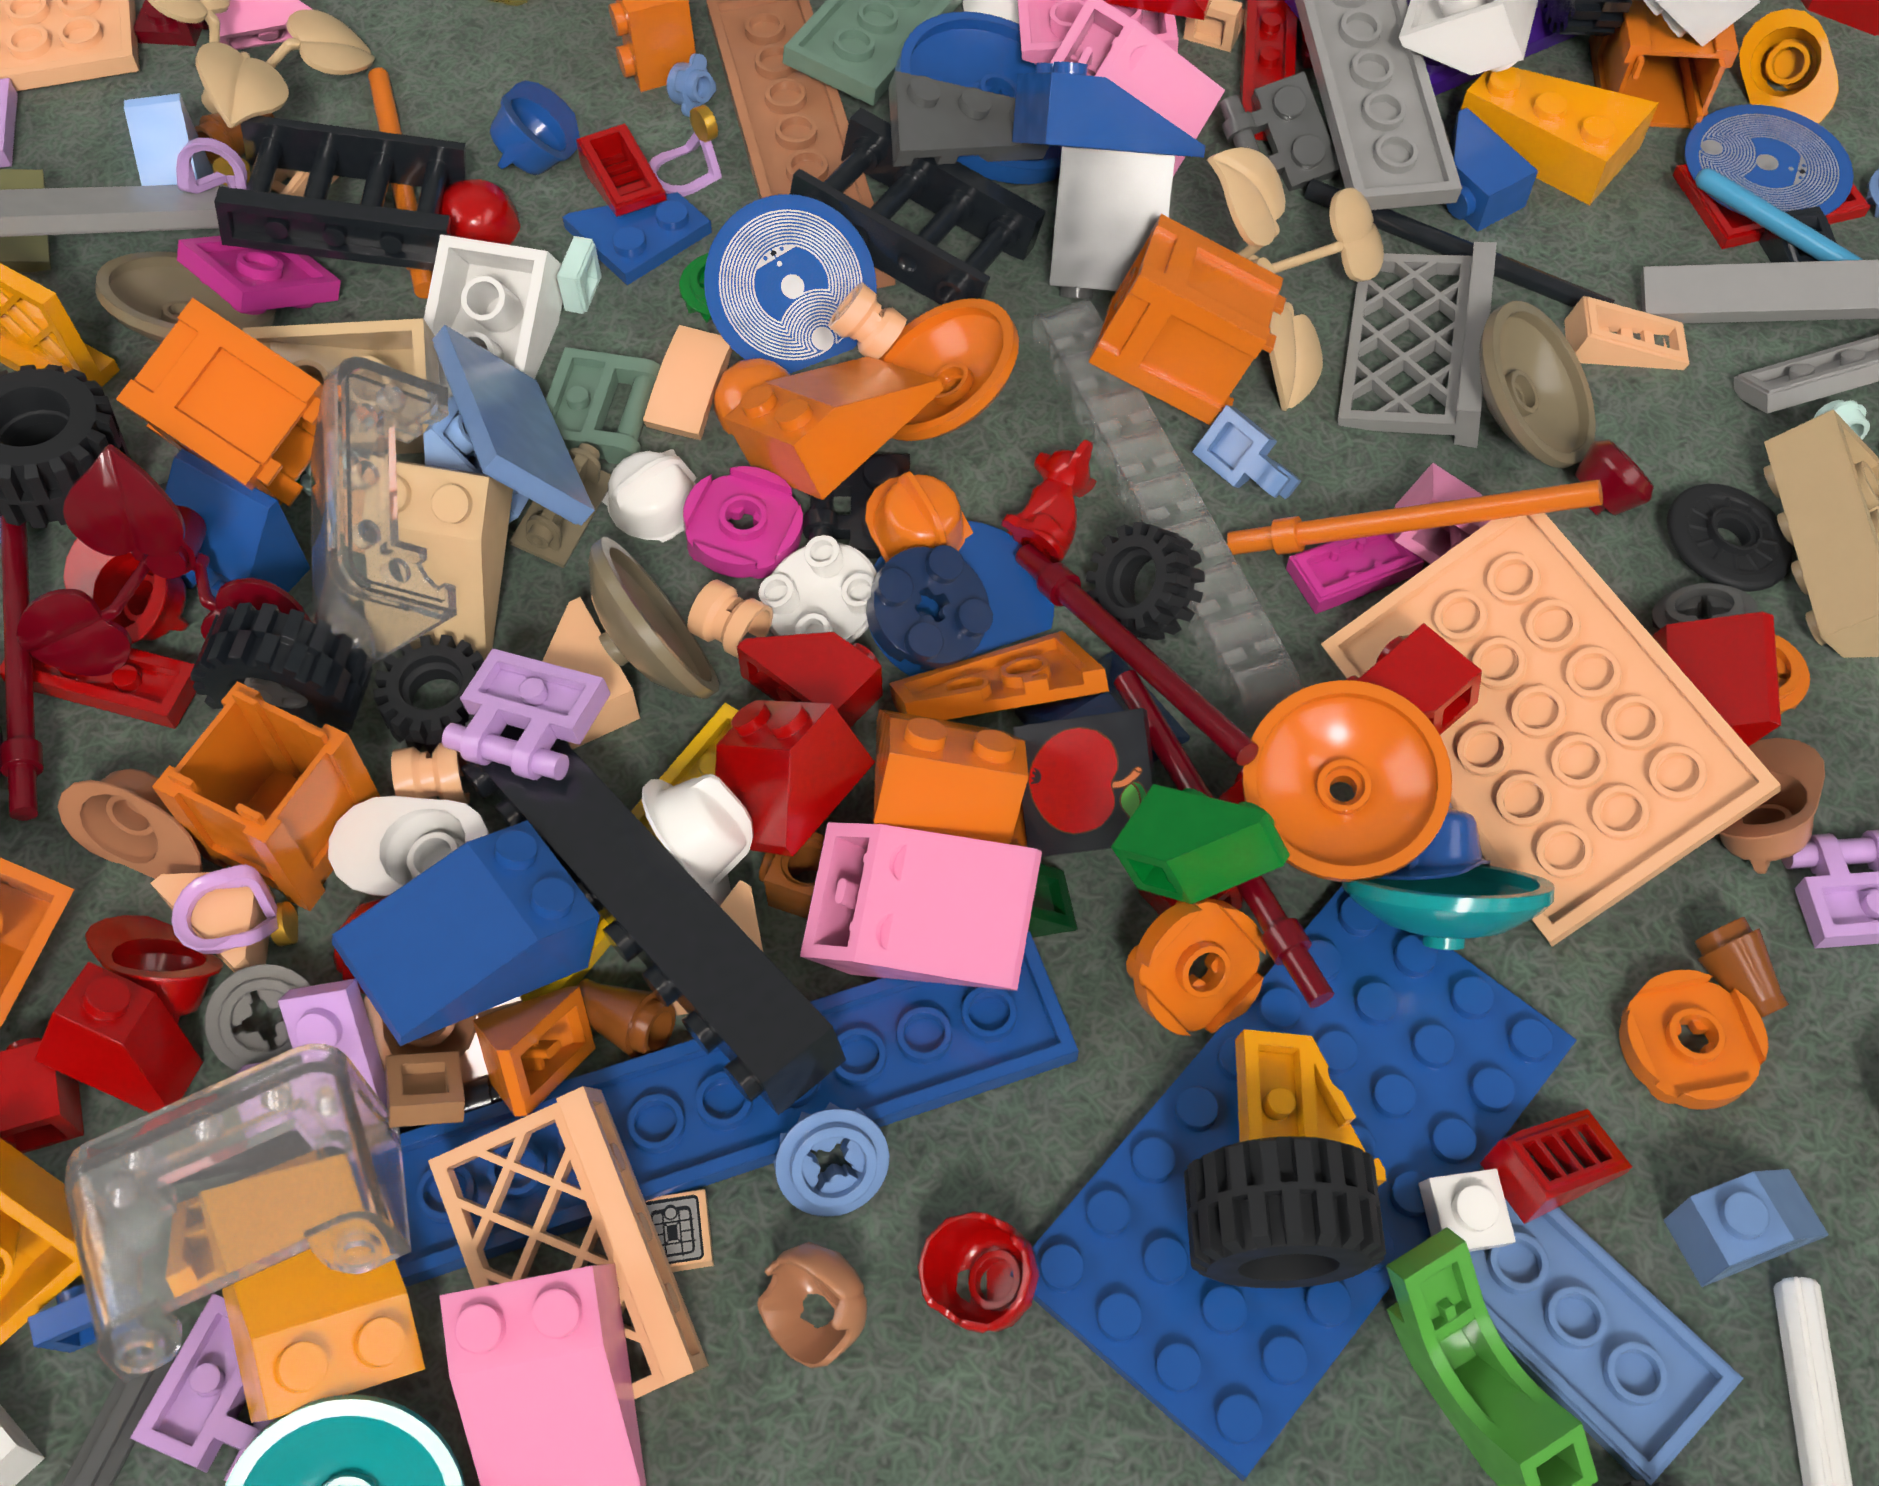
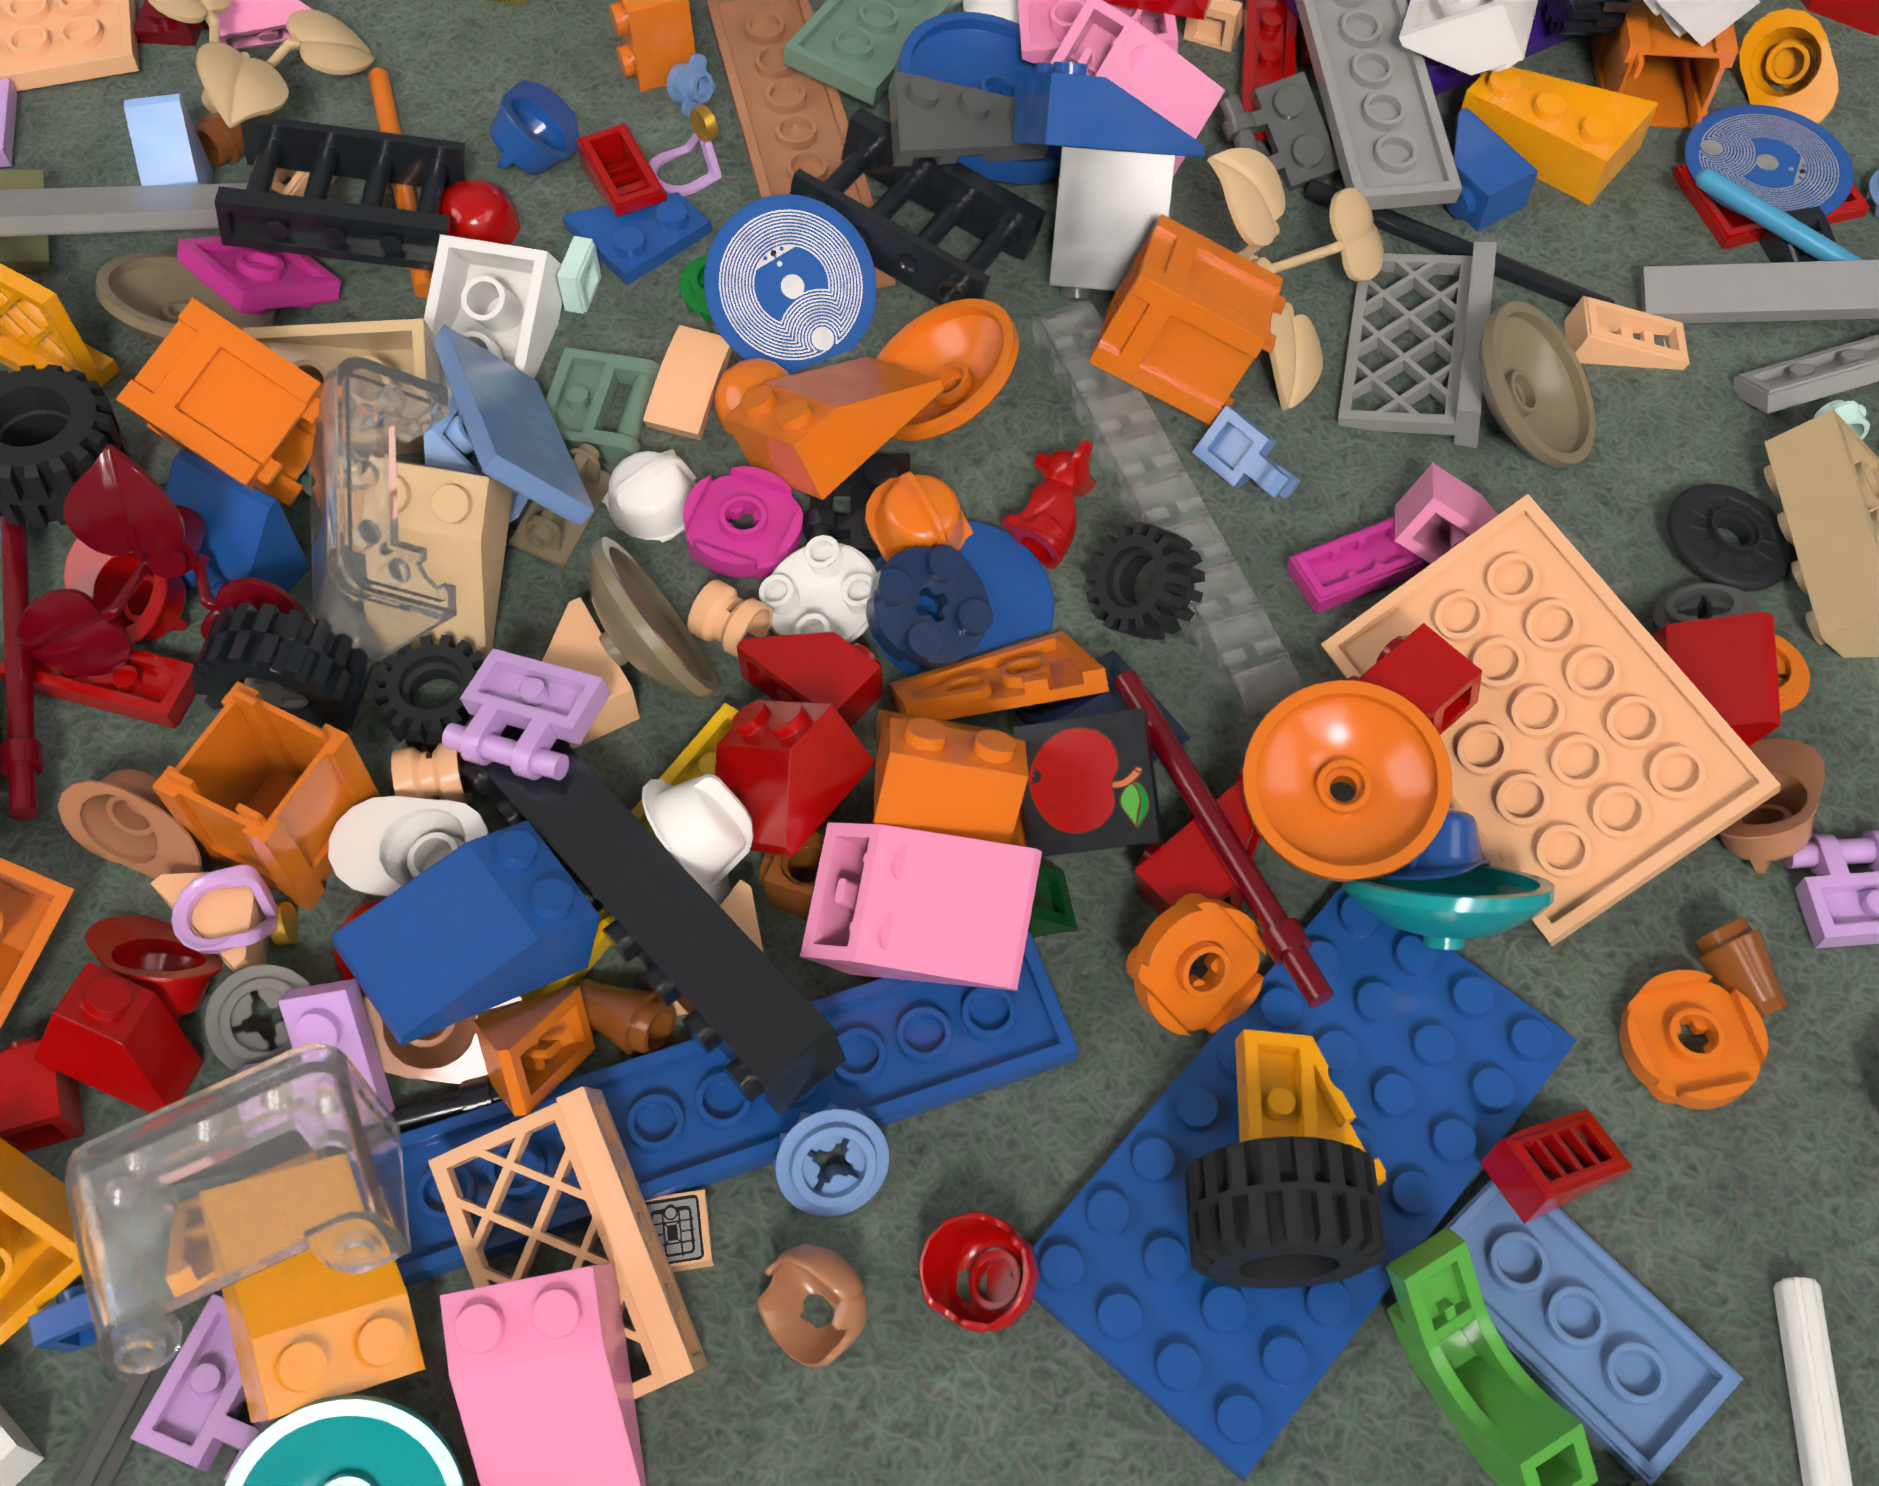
(227, 169): lavender piece -> none
(424, 1089): medium nougat plate -> none
(865, 321): light nougat wheel -> none
(1064, 589): dark red bar -> none
(1196, 844): green slope -> none
(1292, 534): orange bar -> none
(1470, 1207): white plate -> none
(1621, 479): dark red cone -> none
(1743, 1224): medium blue slope -> none

